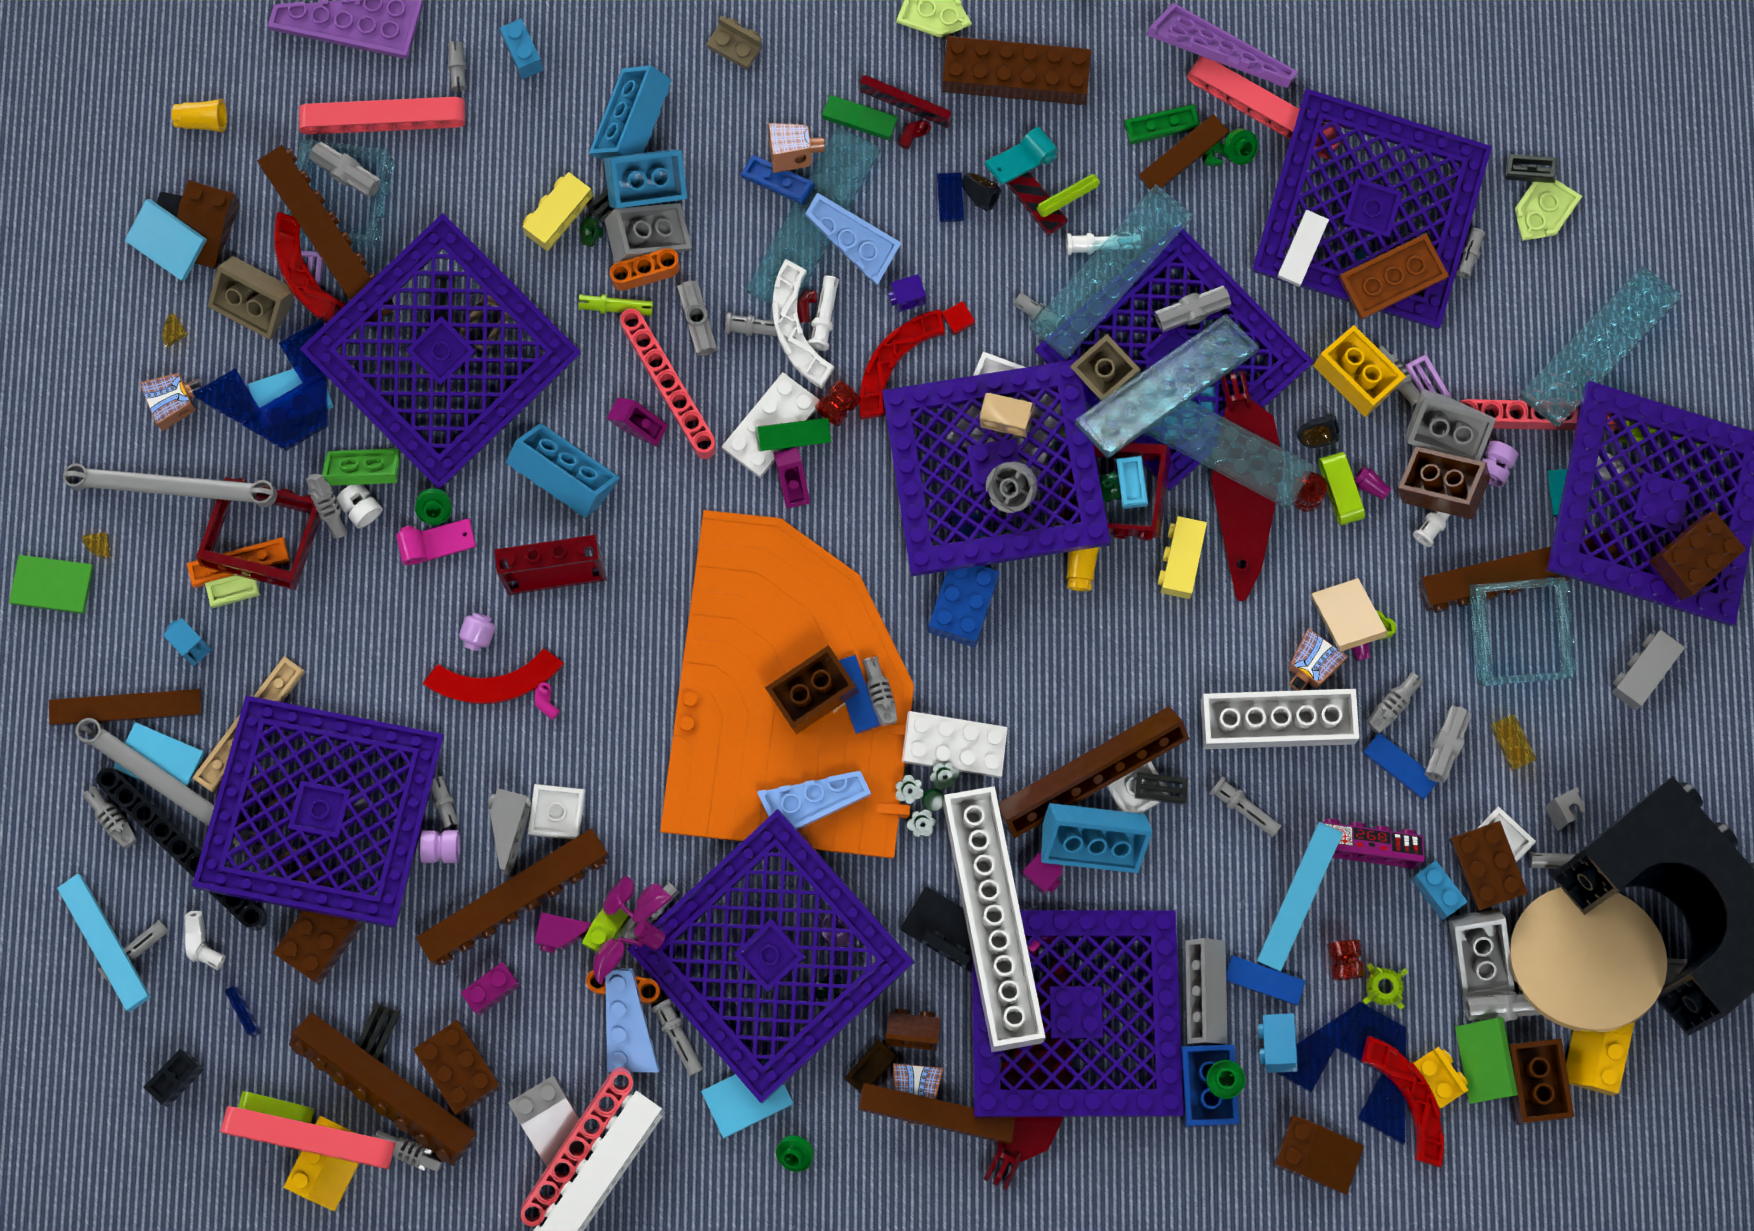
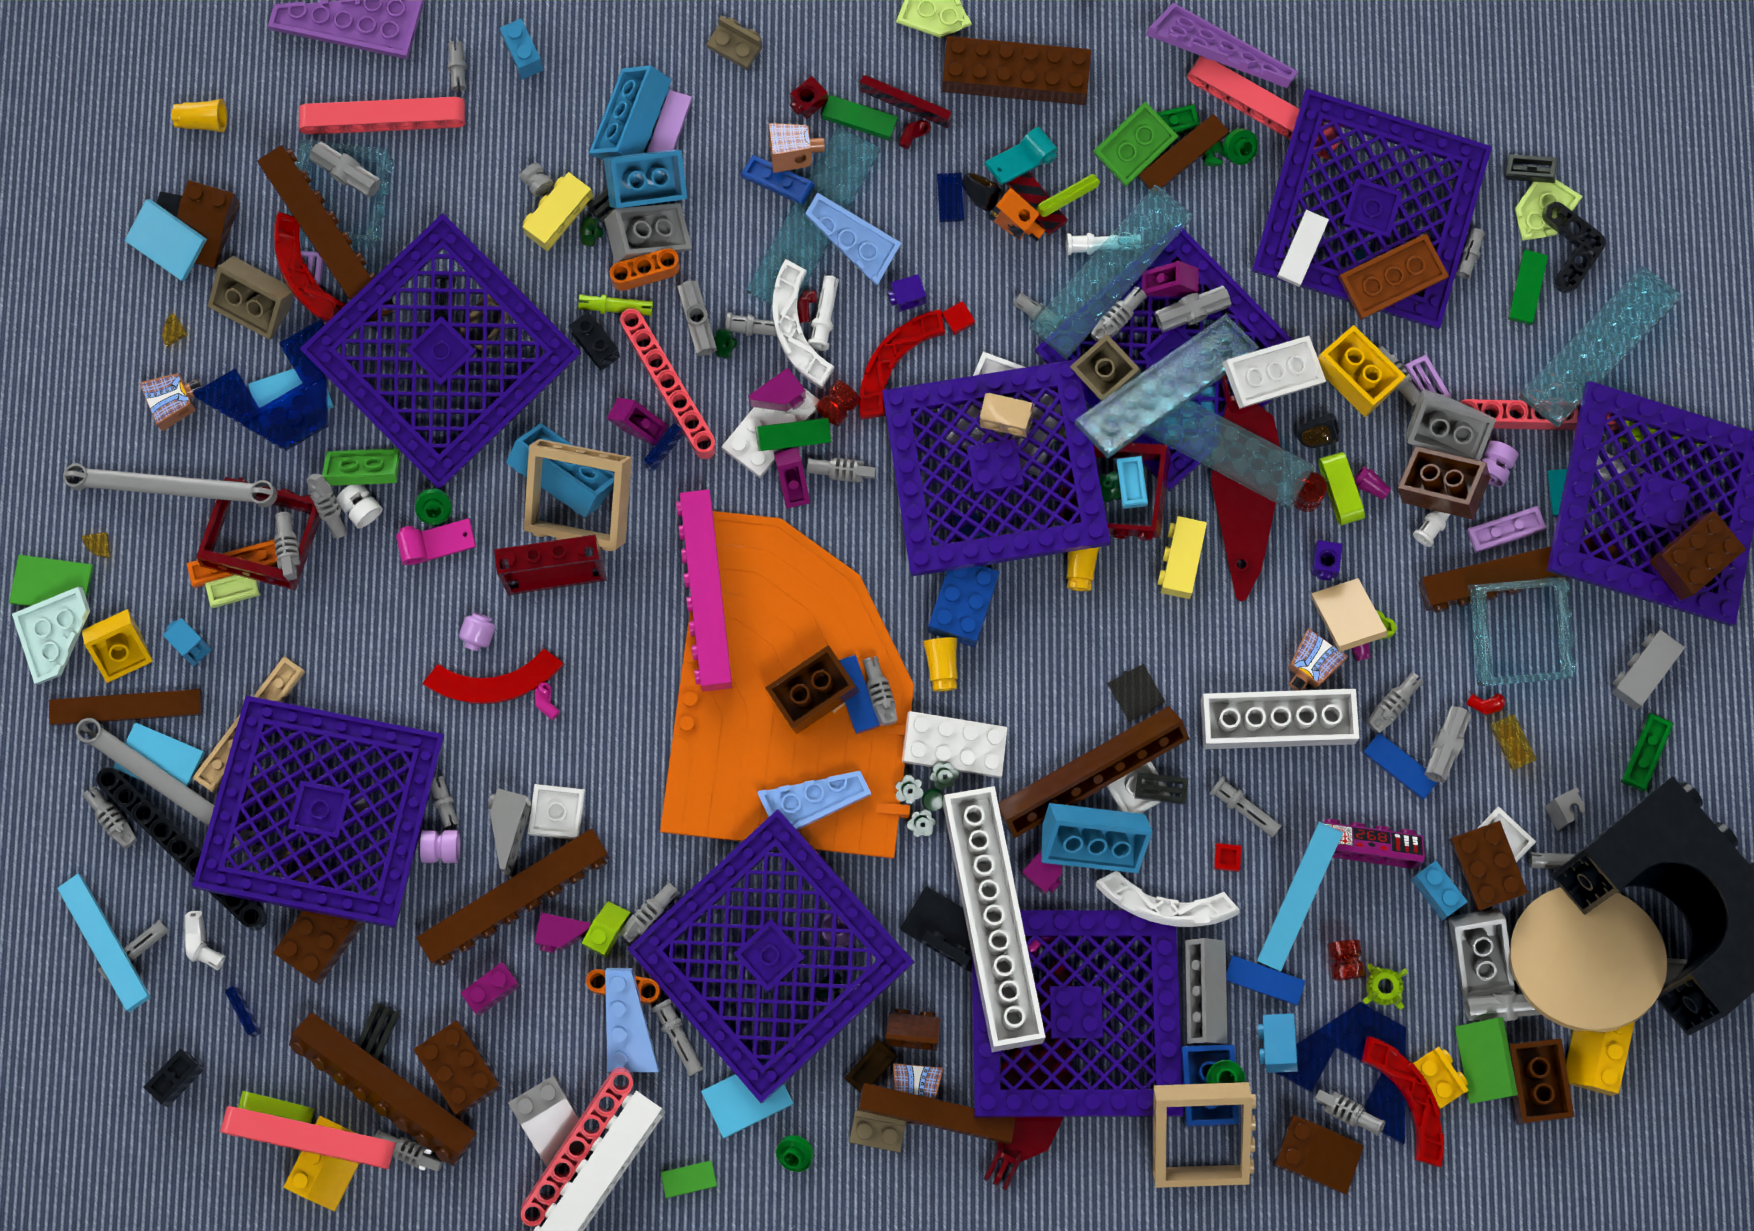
(51, 631): none -> light aqua plate
(116, 646): none -> yellow slope
(286, 546): none -> light grey hinge
(536, 179): none -> light grey wheel
(587, 457): none -> tan window
(594, 341): none -> black hinge
(647, 904): magenta plant -> none
(663, 447): none -> clear blue tile
(670, 122): none -> lavender tile
(688, 1179): none -> bright green tile
(705, 589): none -> dark pink brick
(724, 343): none -> dark green plant
(779, 393): none -> magenta slope
(808, 88): none -> dark red brick
(841, 469): none -> light grey hinge
(877, 1131): none -> dark tan bracket
(942, 663): none -> yellow plant
(1011, 211): none -> orange torso
(1011, 486): light grey cylinder -> none
(1118, 315): none -> light grey hinge
(1135, 144): none -> bright green tile
(1136, 692): none -> clear smoke piece
(1164, 910): none -> white tile
(1171, 280): none -> magenta slope
(1202, 1095): none -> tan window
(1227, 857): none -> red tile
(1274, 372): none -> white plate
(1326, 549): none -> dark purple brick
(1349, 1112): none -> light grey hinge
(1487, 706): none -> red arm
(1506, 529): none -> lavender tile
(1527, 287): none -> green tile
(1582, 246): none -> black beam
(1647, 752): none -> green tile

